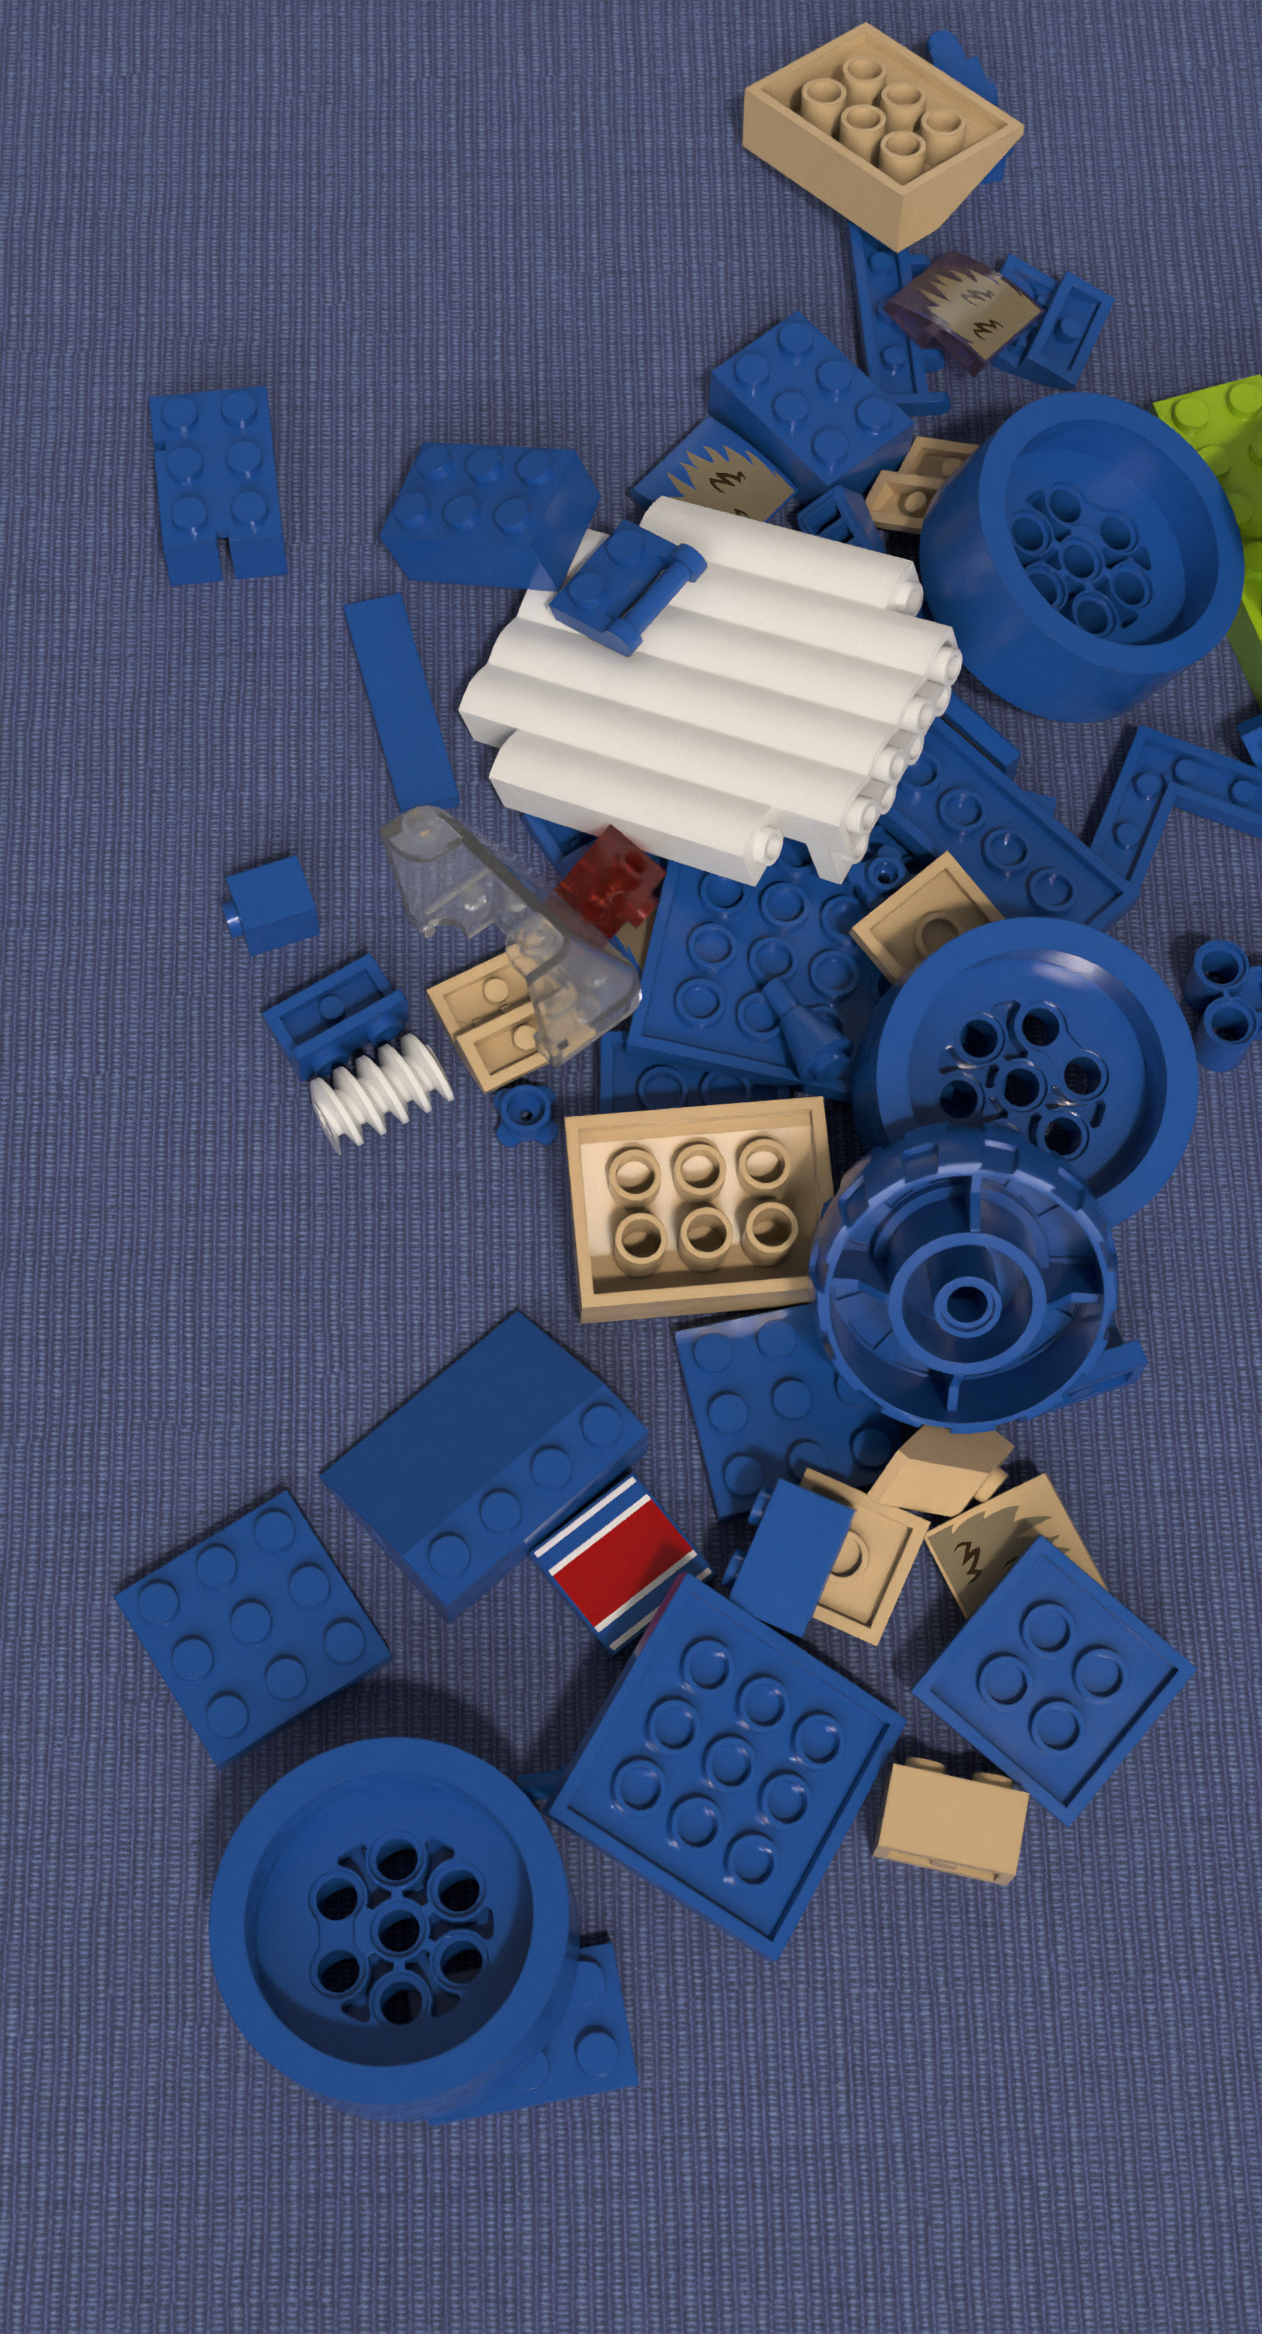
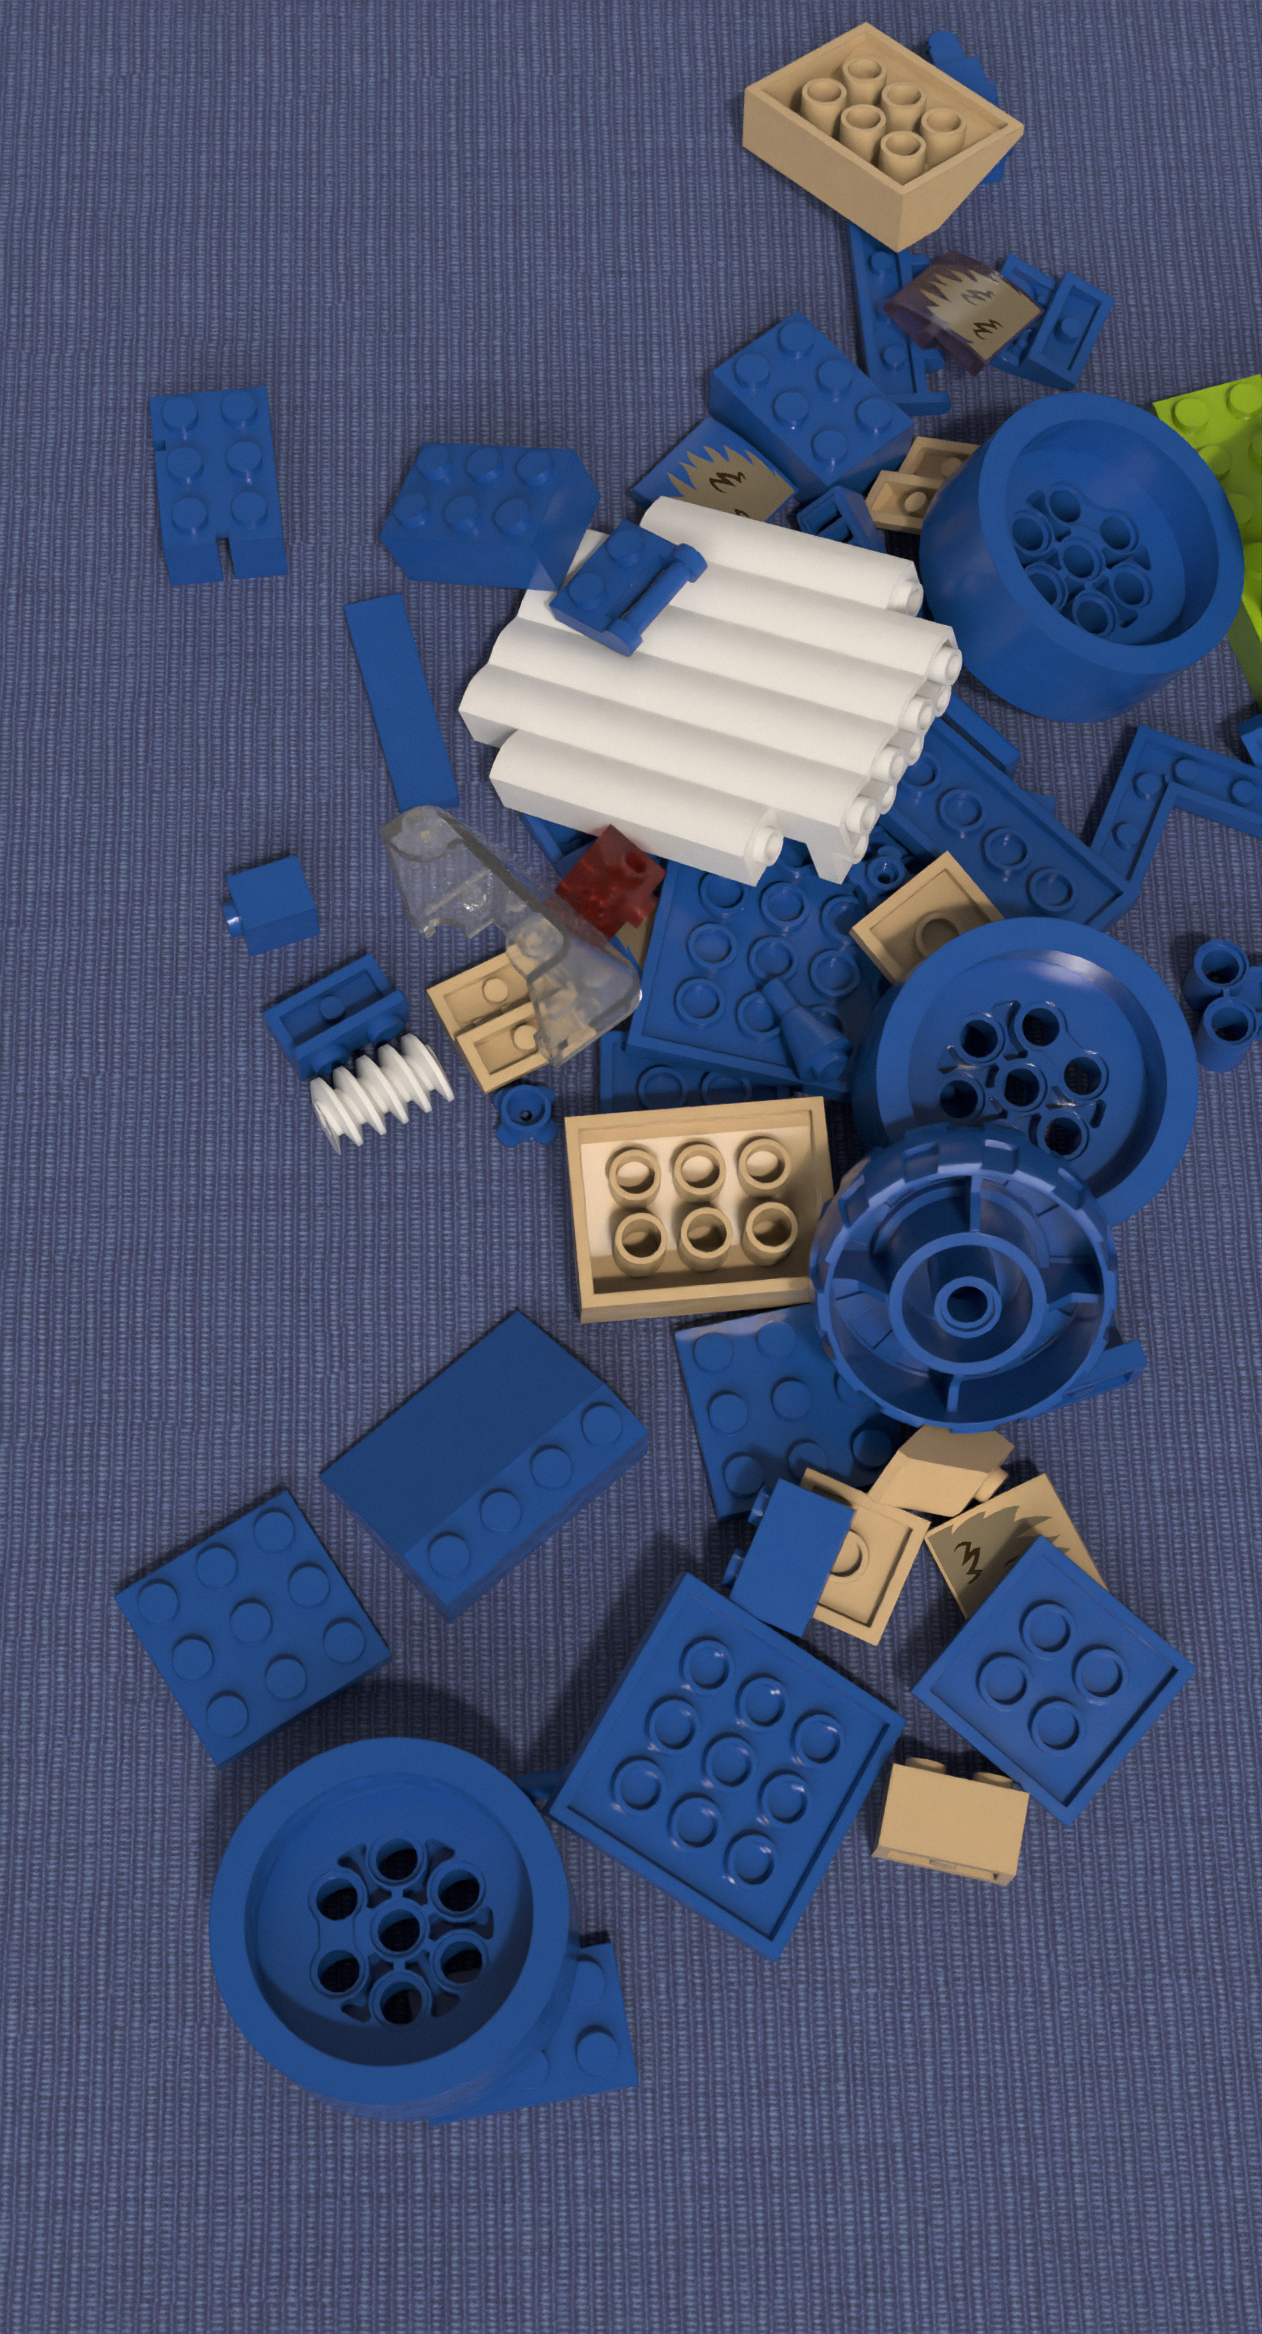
(618, 1563): tile -> none

